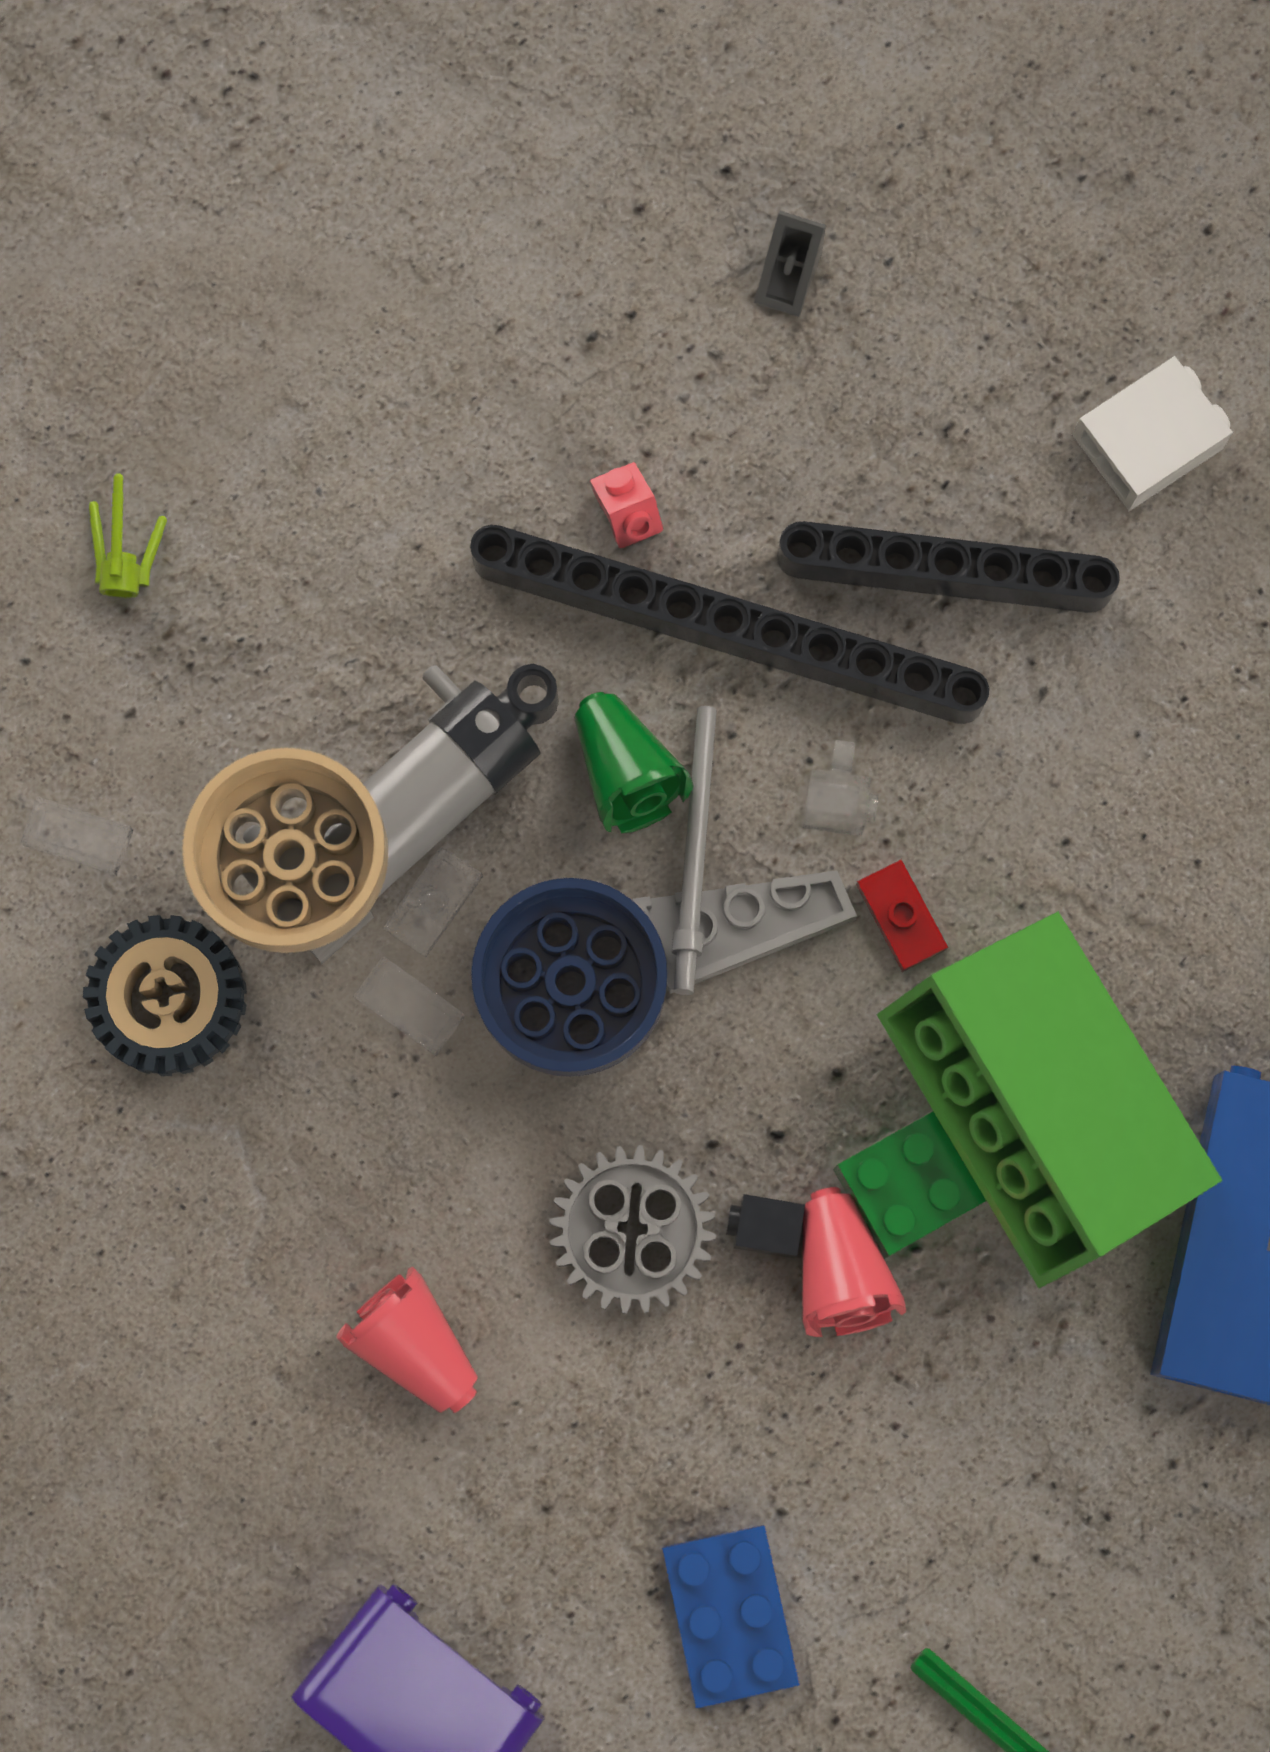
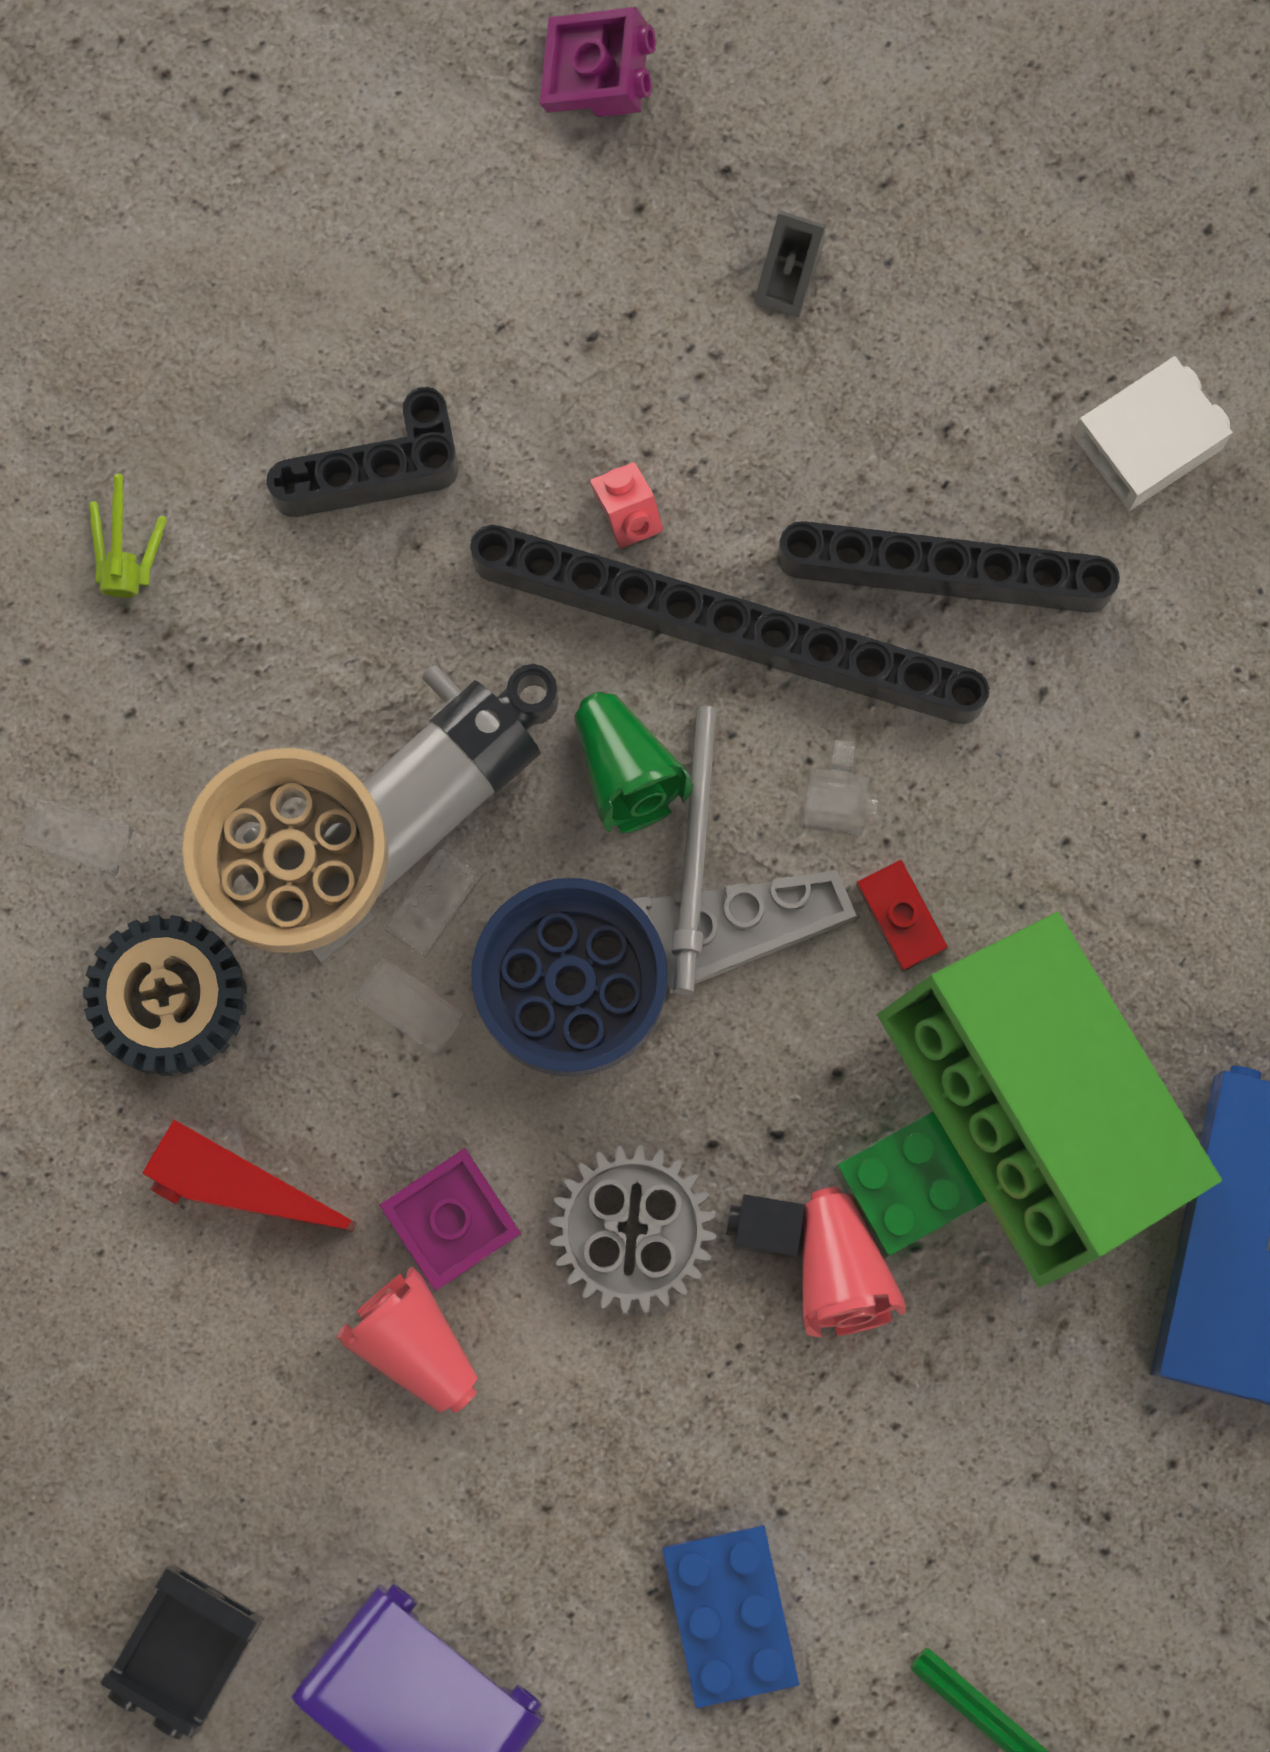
(181, 1653): none -> black panel
(212, 1175): none -> red slope
(363, 462): none -> black beam
(450, 1219): none -> magenta plate
(597, 62): none -> magenta plate

